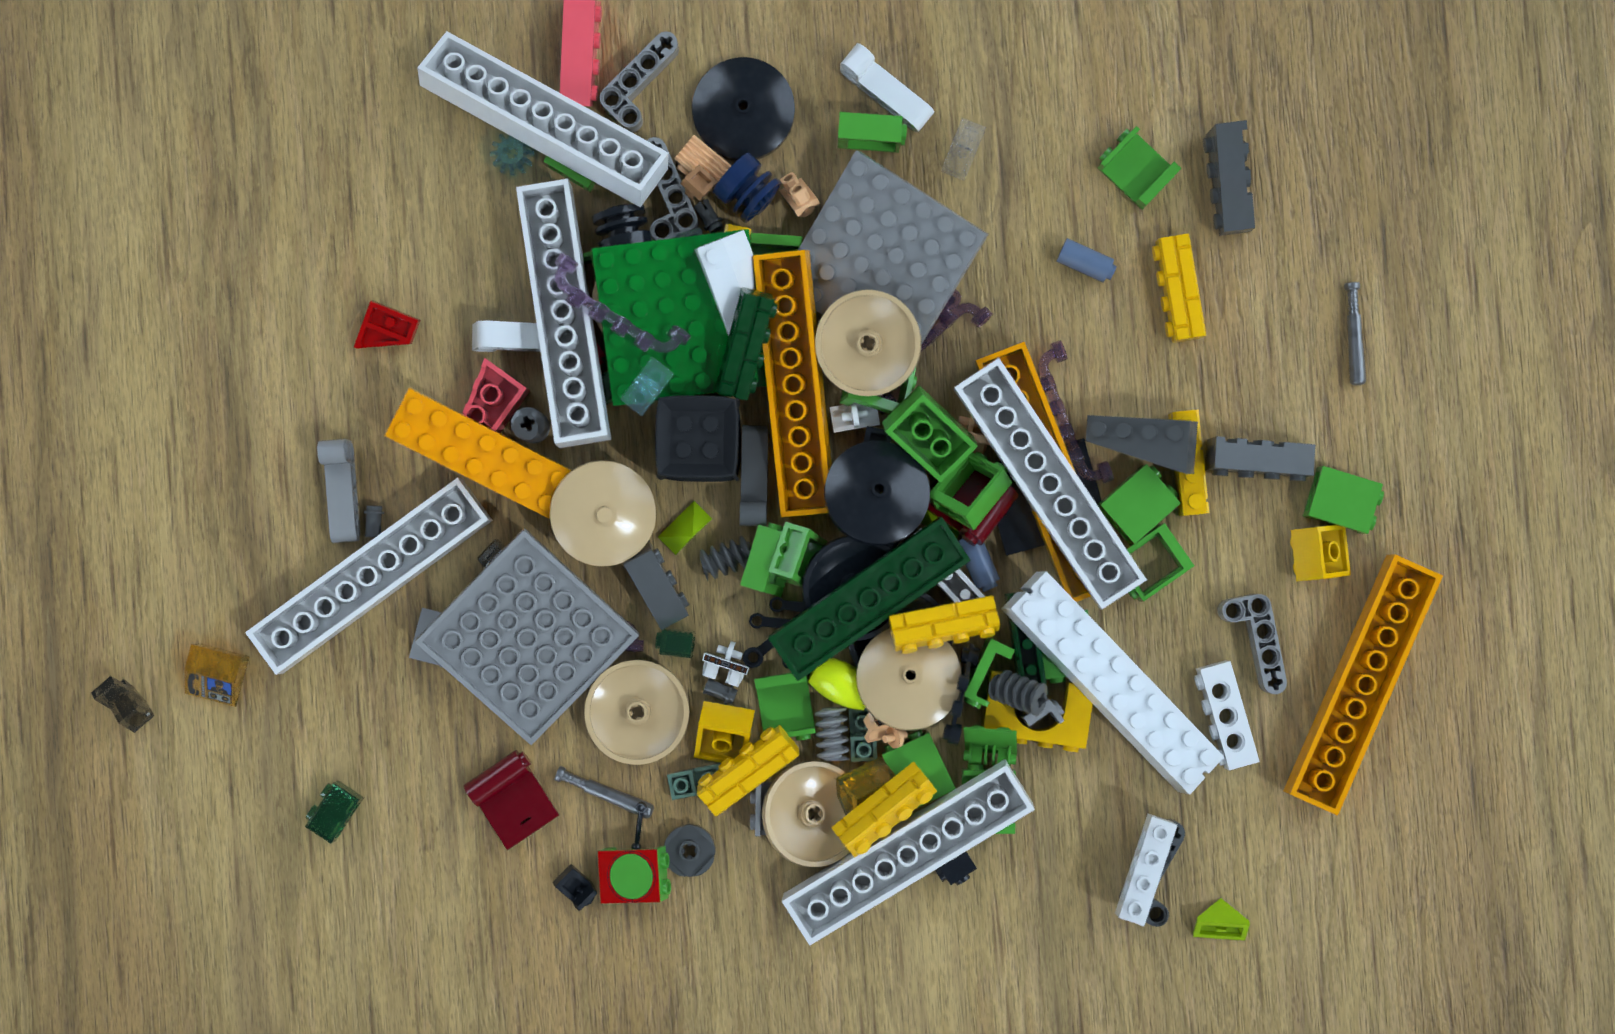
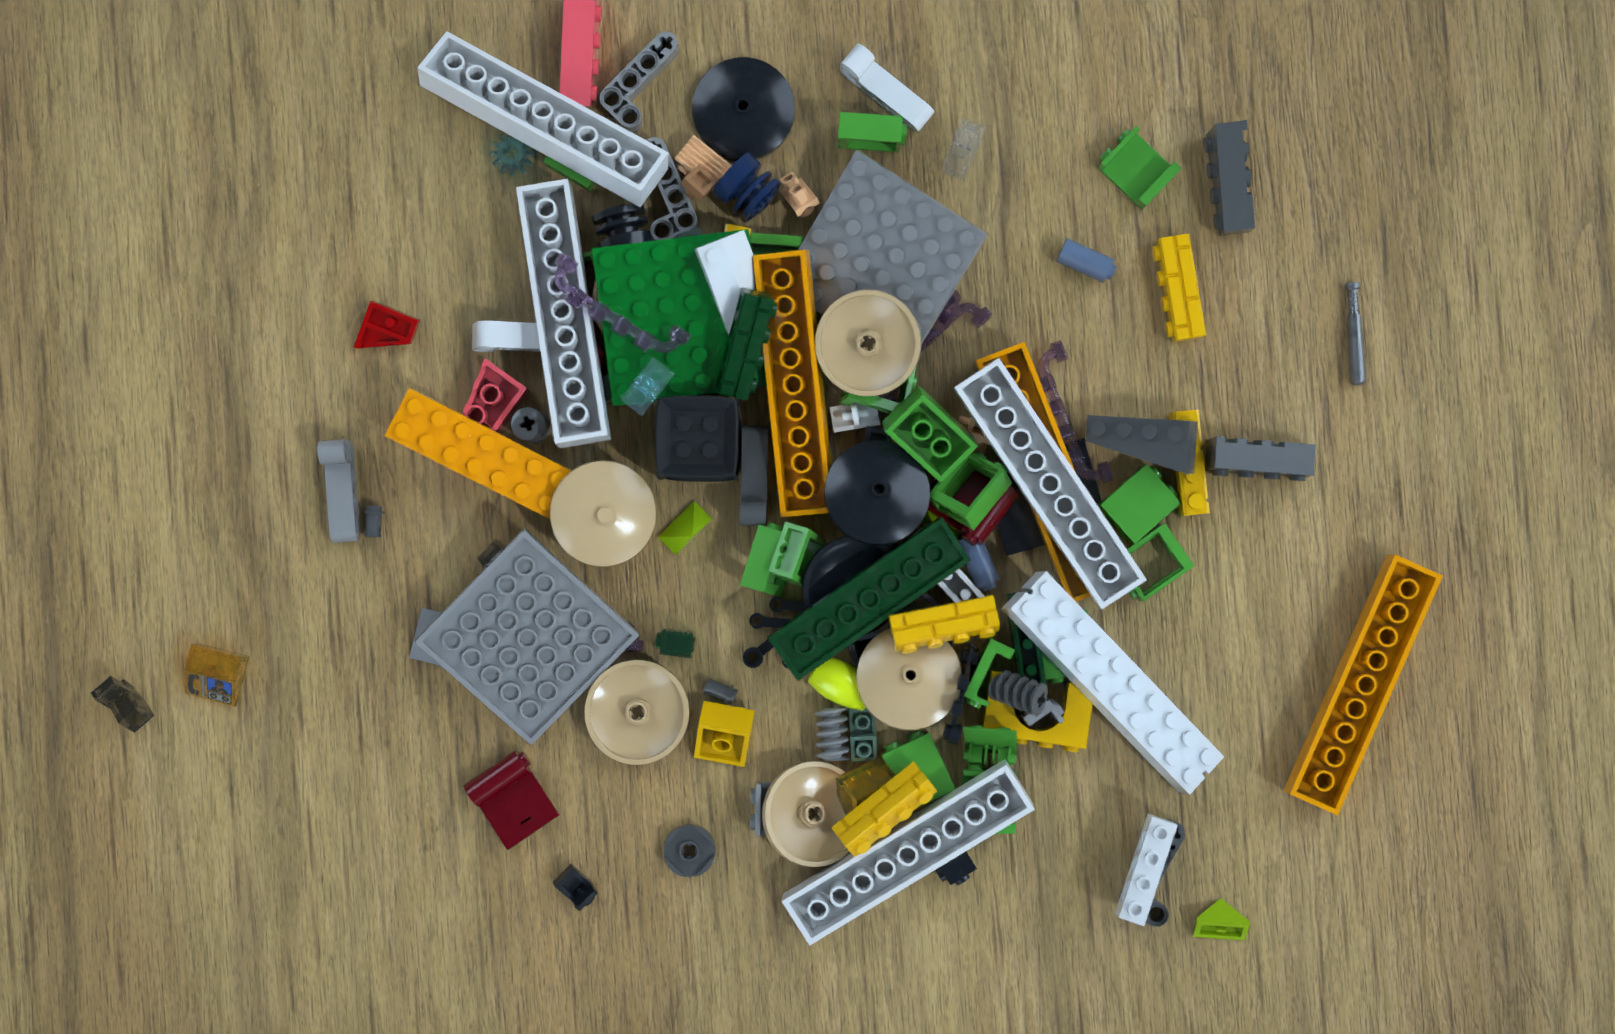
(334, 811): clear green brick -> none
(368, 576): white brick -> none
(604, 792): flat silver piece -> none
(633, 875): panel -> none
(640, 808): black hinge -> none
(657, 586): dark grey wedge -> none
(685, 782): sand green slope -> none
(708, 216): dark grey pin -> none
(713, 662): white hips -> none
(725, 558): dark grey piece -> none
(747, 770): yellow brick -> none
(786, 704): bright green panel -> none
(880, 731): light nougat hips -> none
(1244, 752): white brick -> none
(1259, 645): light grey beam -> none
(1320, 553): yellow slope -> none
(1343, 500): bright green panel -> none

